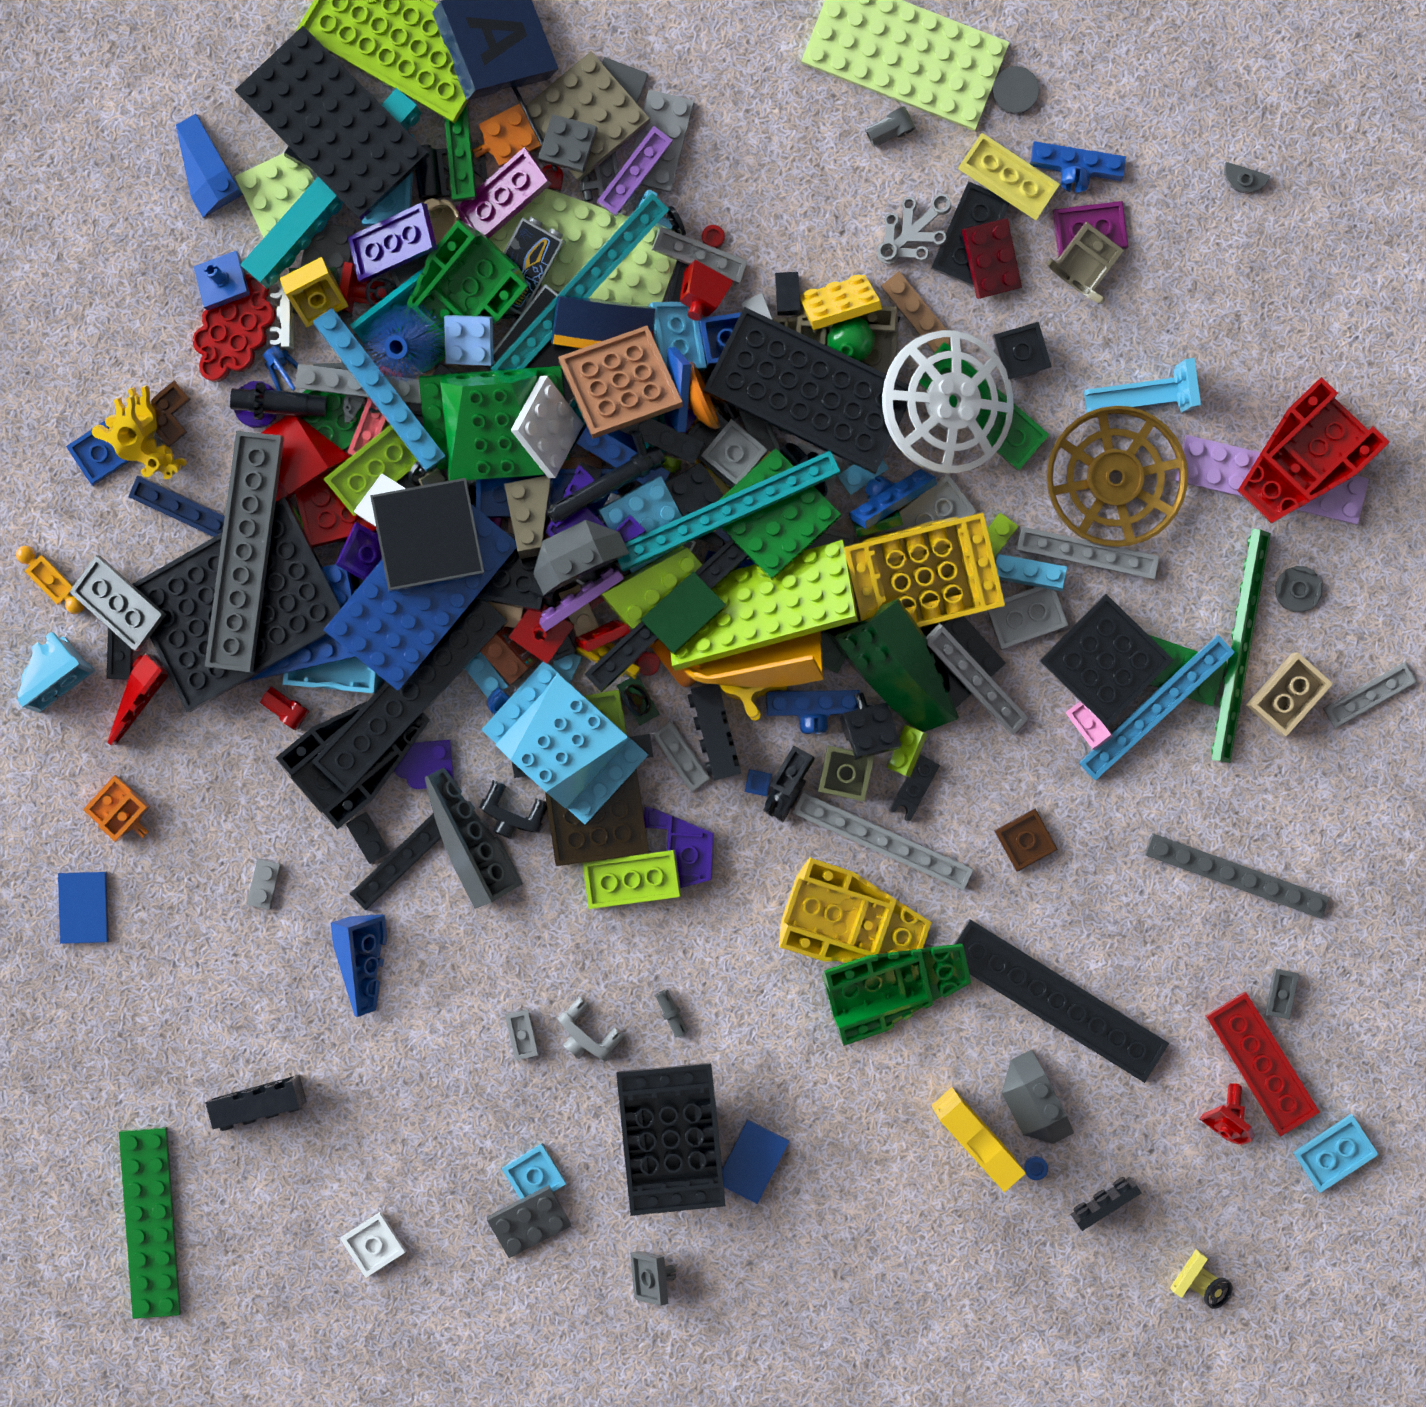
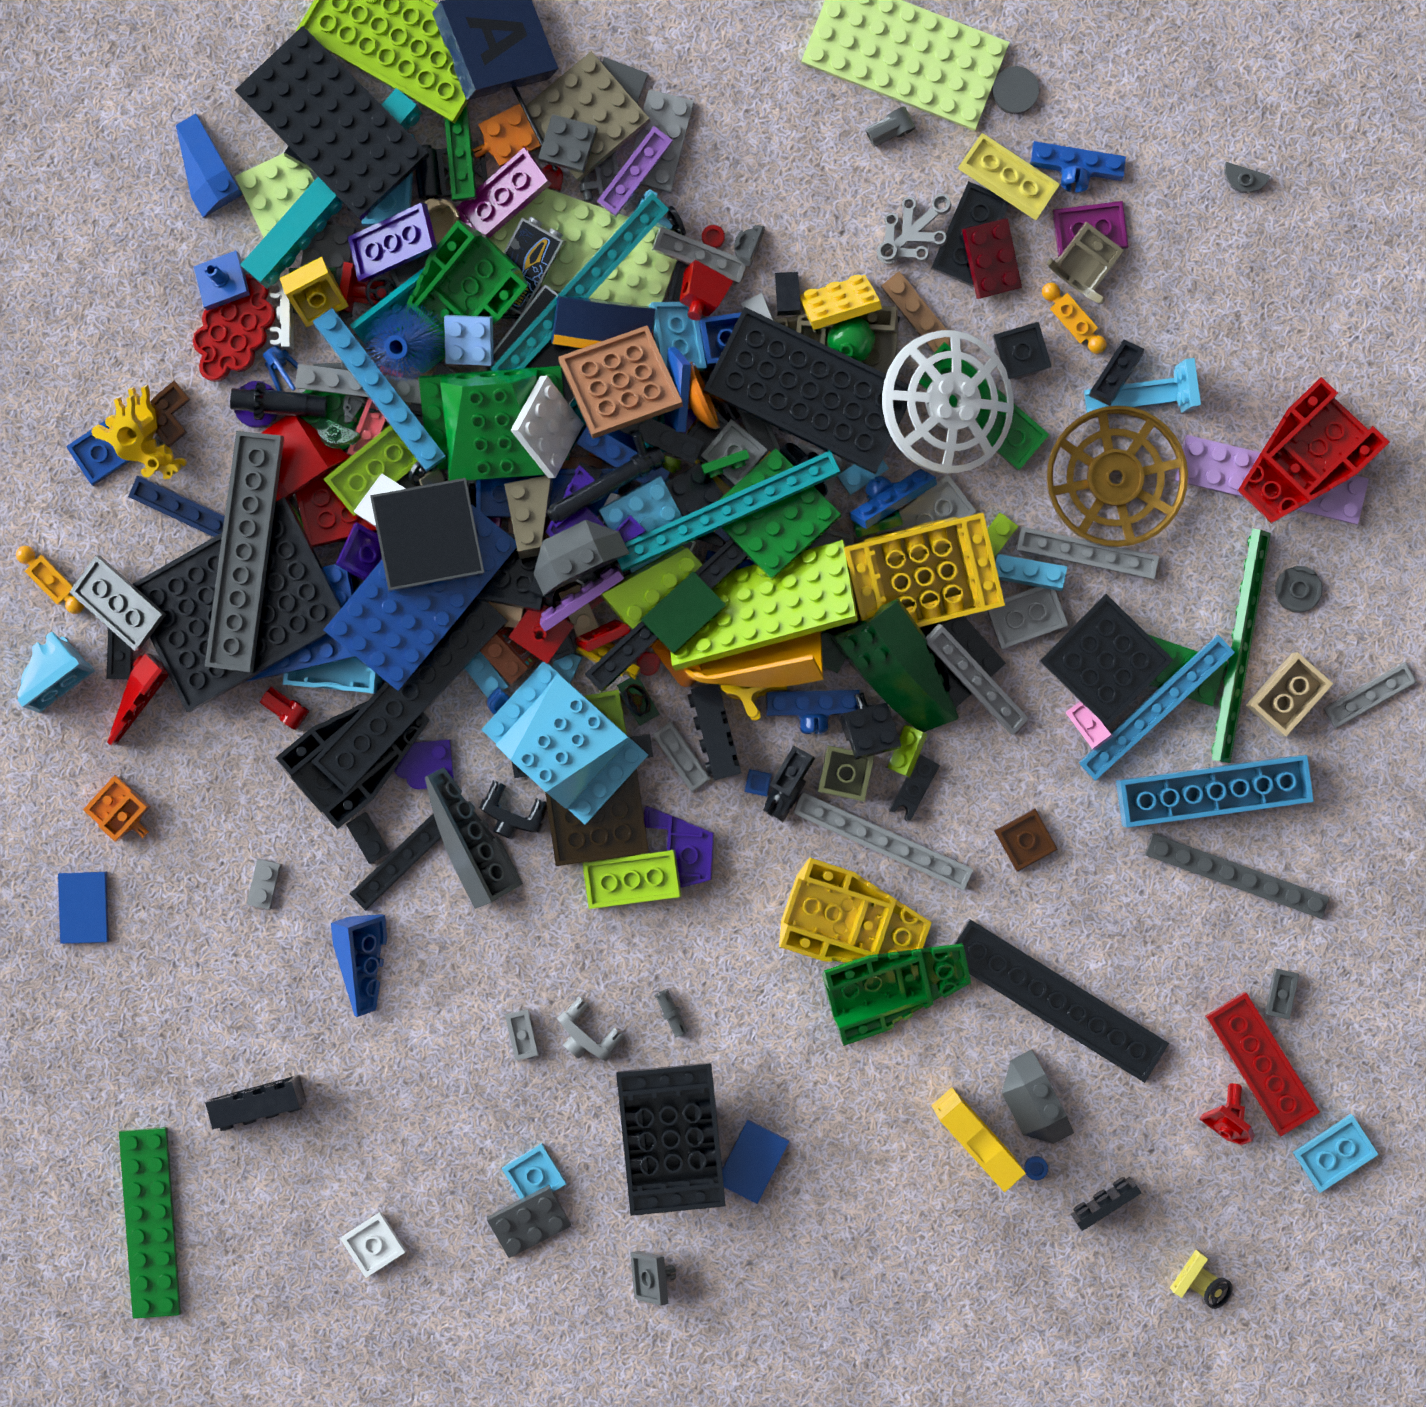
(336, 435): none -> clear green plate
(716, 467): none -> green plate
(747, 244): none -> dark grey plate
(1074, 318): none -> light orange plate
(1116, 372): none -> black plate
(1214, 790): none -> dark azure brick

